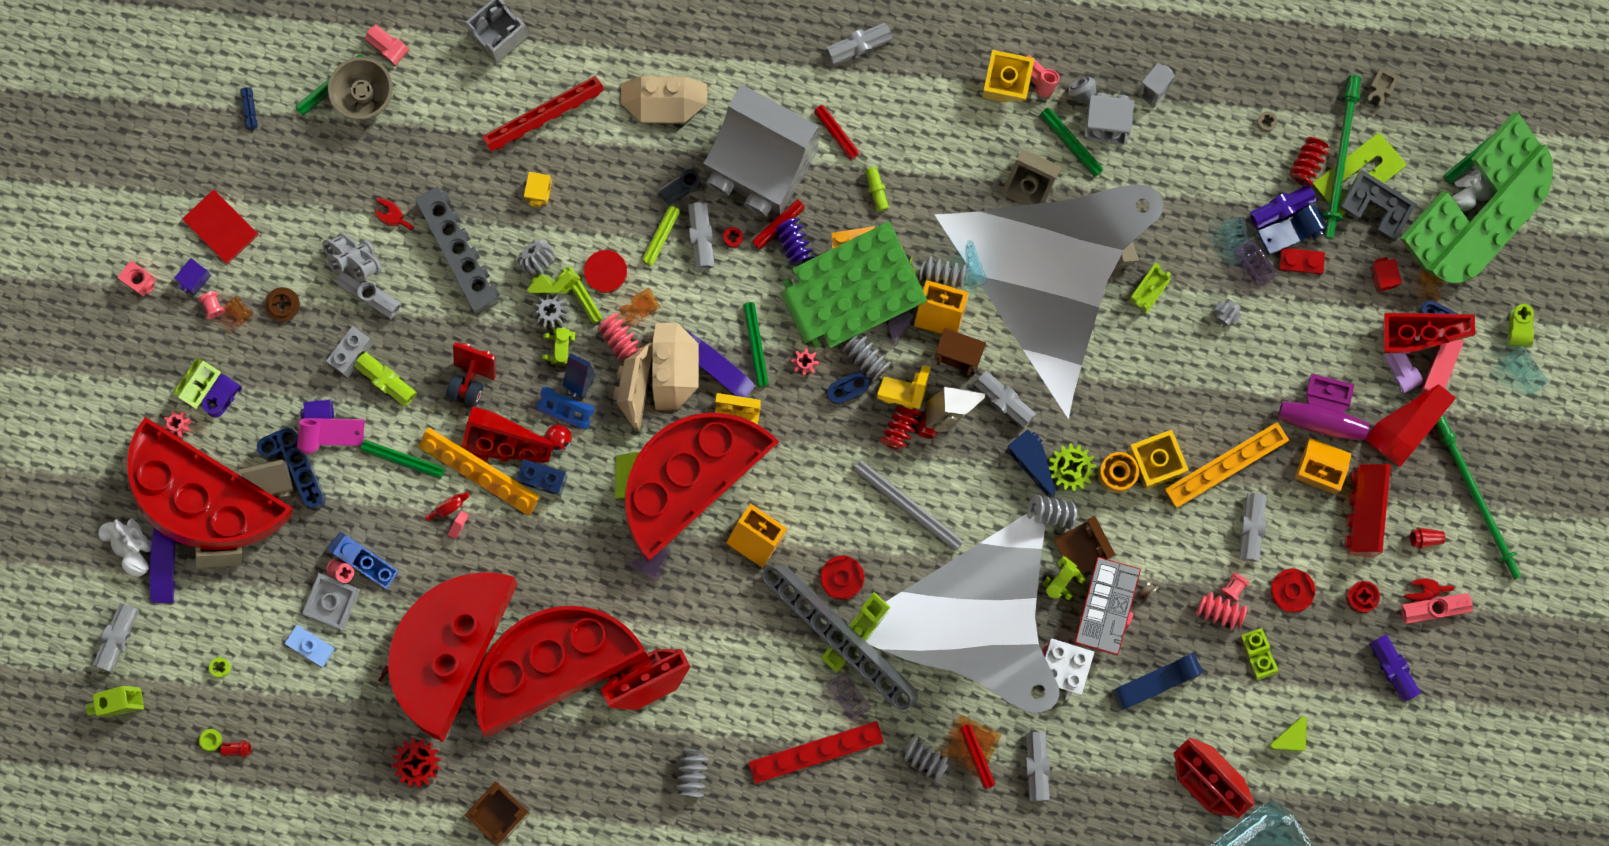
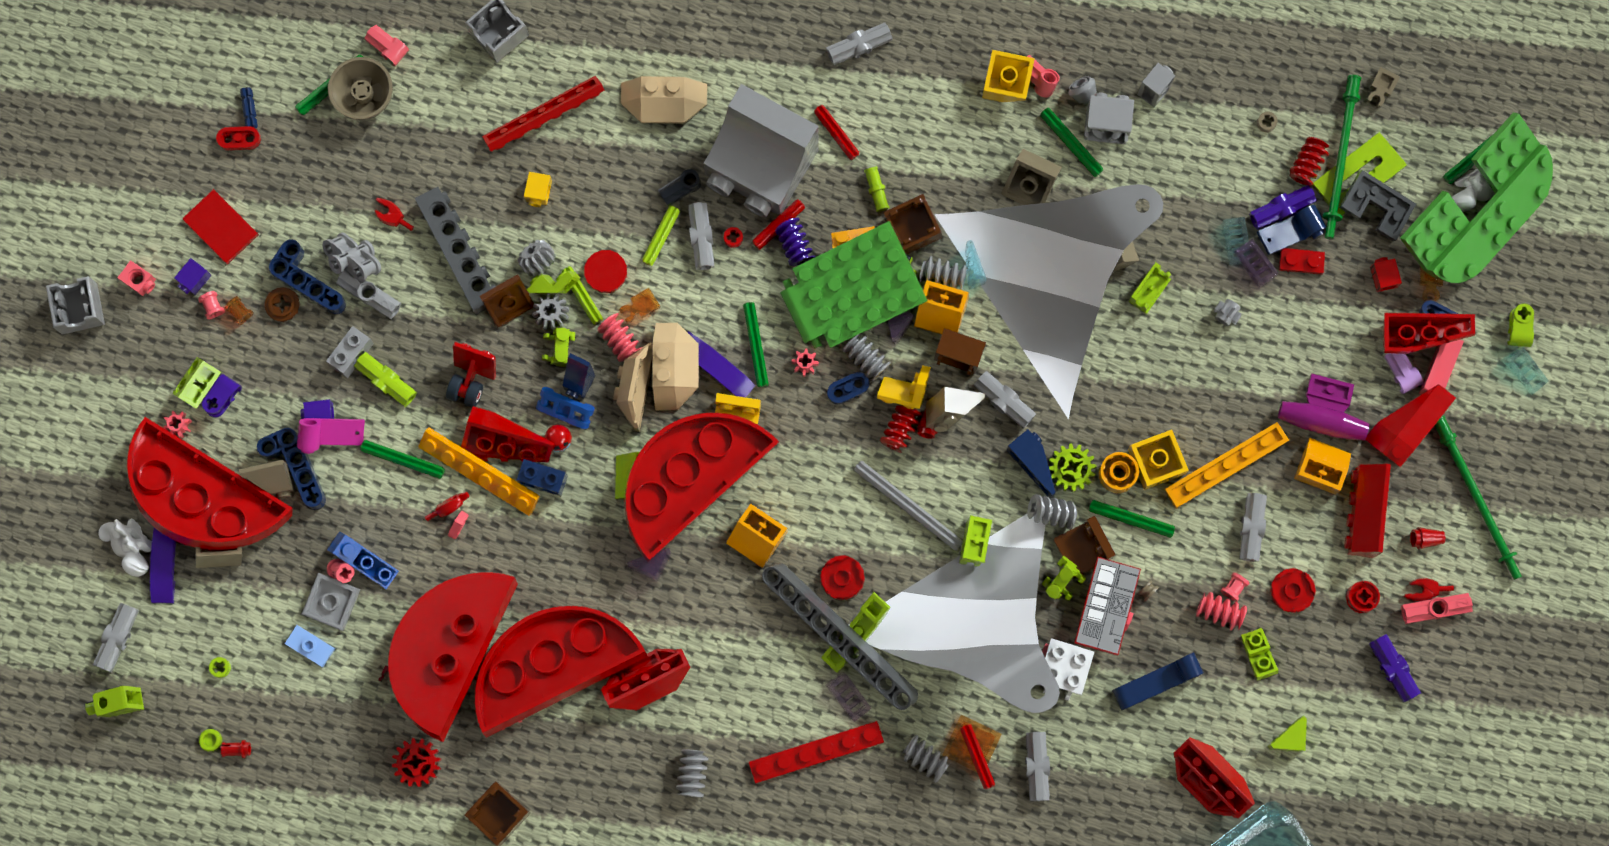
(75, 305): none -> light grey piece
(239, 138): none -> red plate
(309, 283): none -> dark blue beam
(507, 301): none -> reddish brown plate
(914, 224): none -> reddish brown container
(975, 540): none -> lime hinge
(1131, 518): none -> green axle

